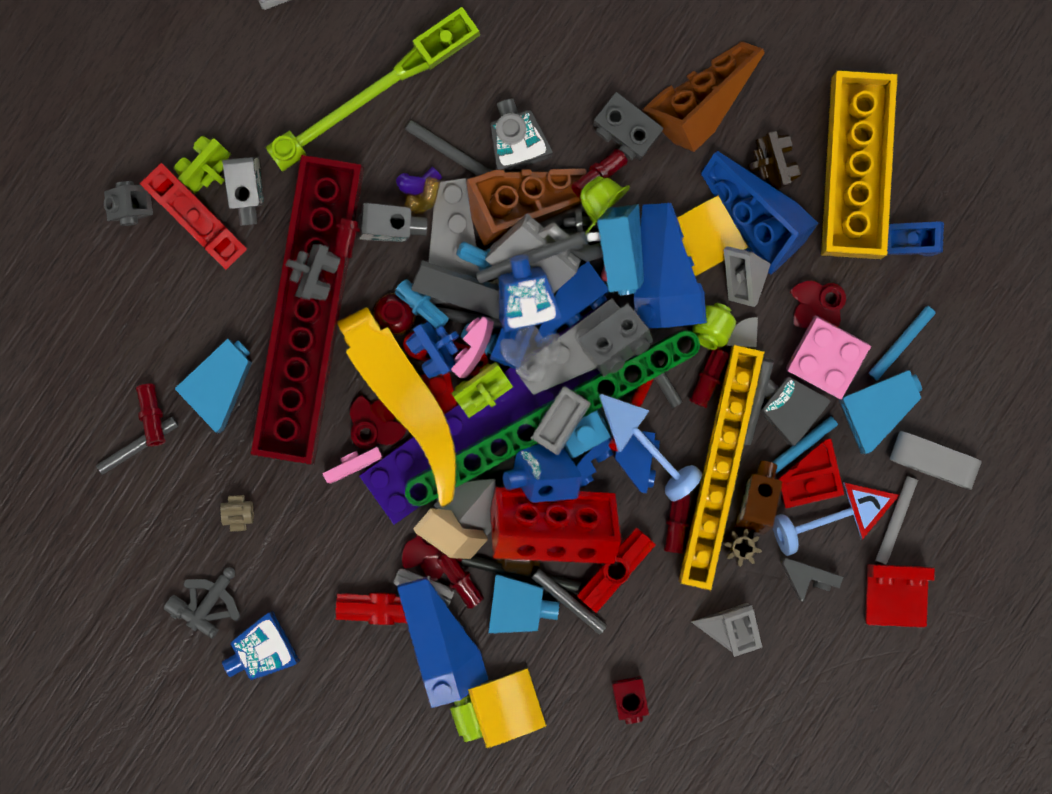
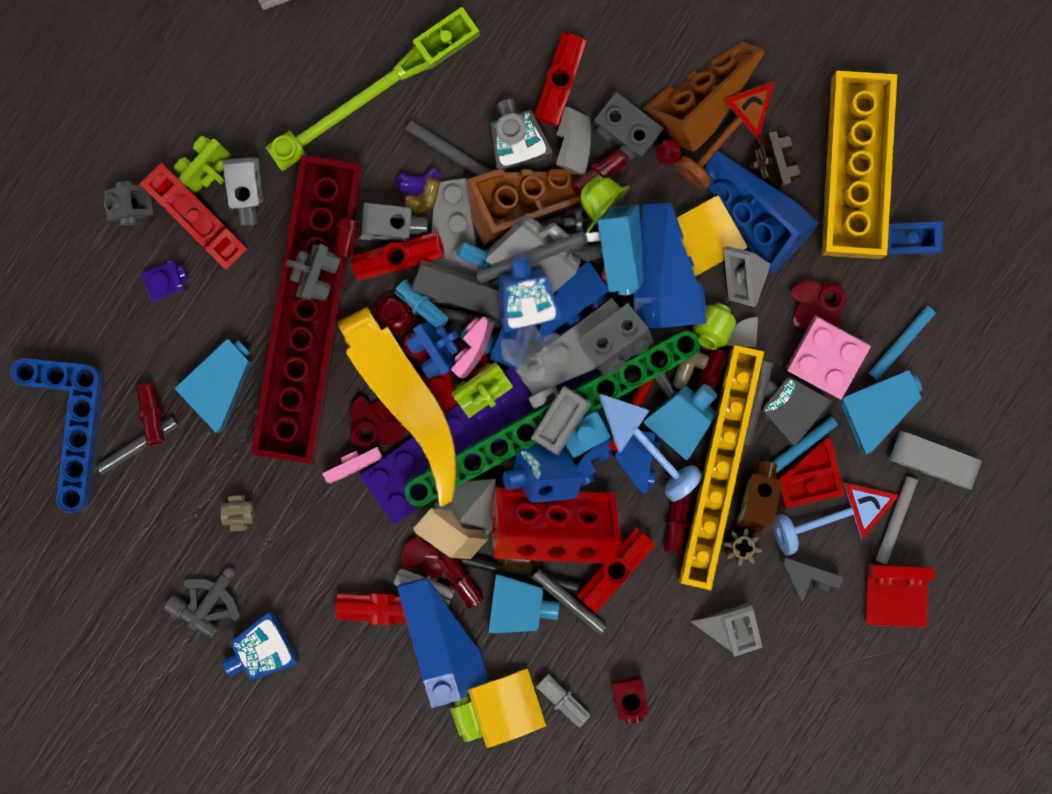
(74, 422): none -> blue beam
(165, 280): none -> dark purple bracket
(380, 262): none -> red piece
(544, 397): none -> light grey tile
(563, 700): none -> light grey axle
(565, 62): none -> red piece
(575, 149): none -> light grey slope
(668, 152): none -> dark red axle
(683, 418): none -> dark azure torso
(686, 368): none -> dark tan arm
(750, 109): none -> dark orange piece

